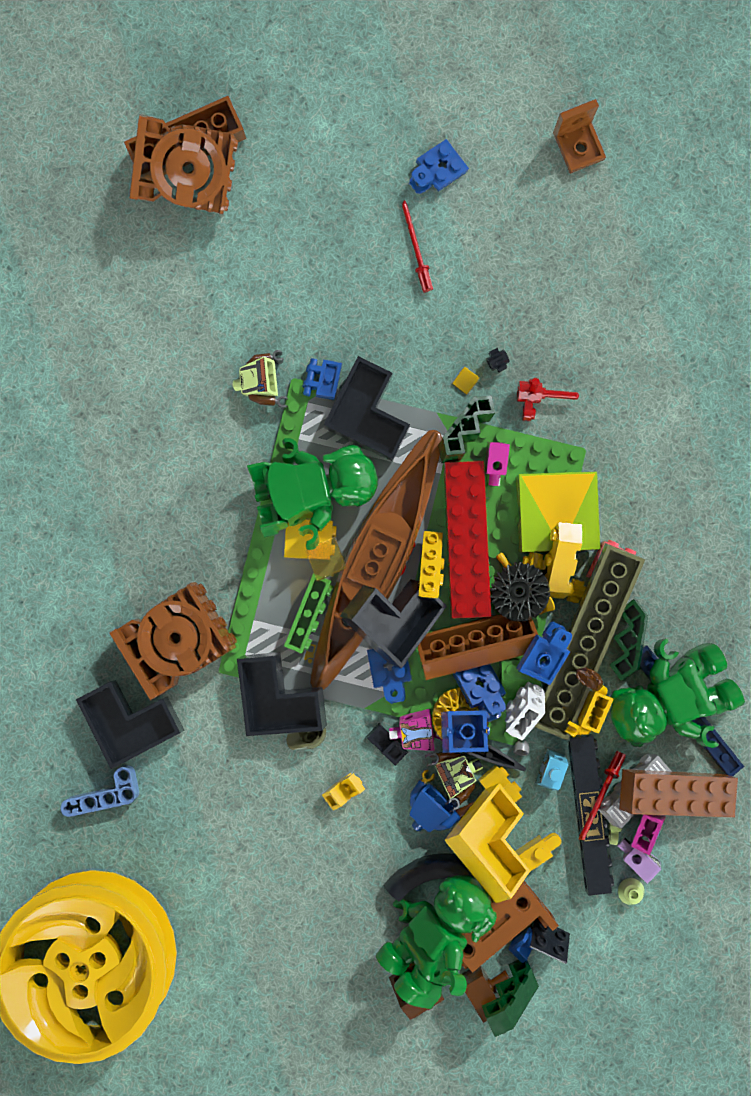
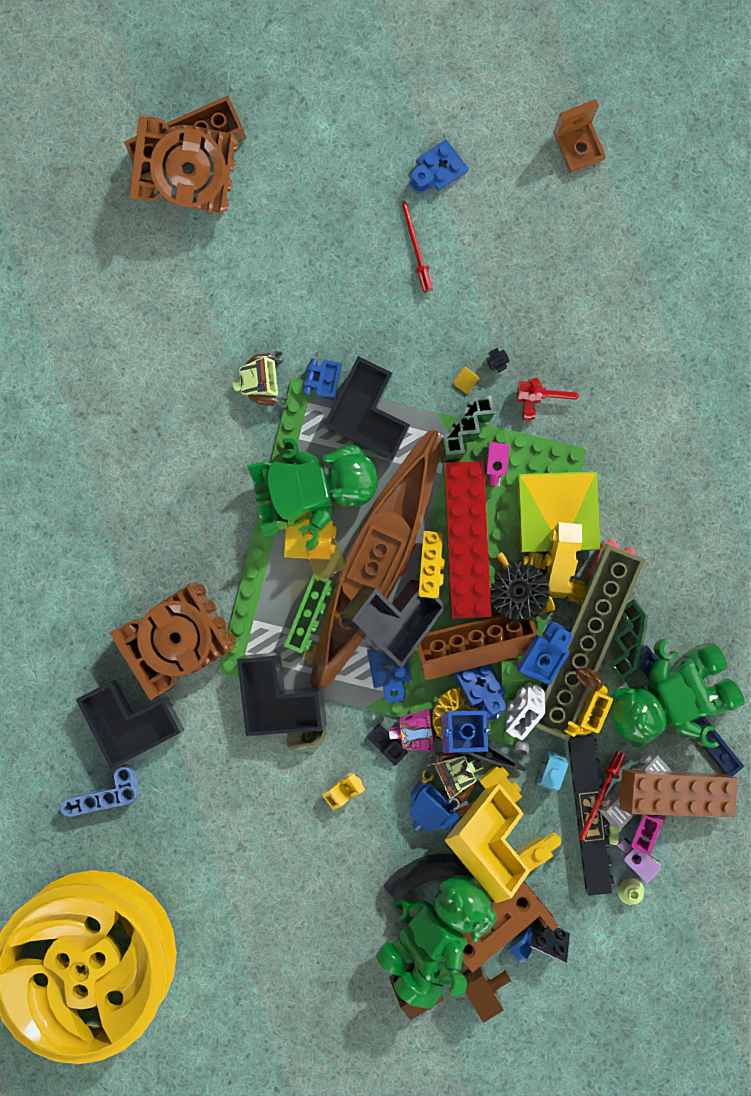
(514, 997): dark green brick -> none

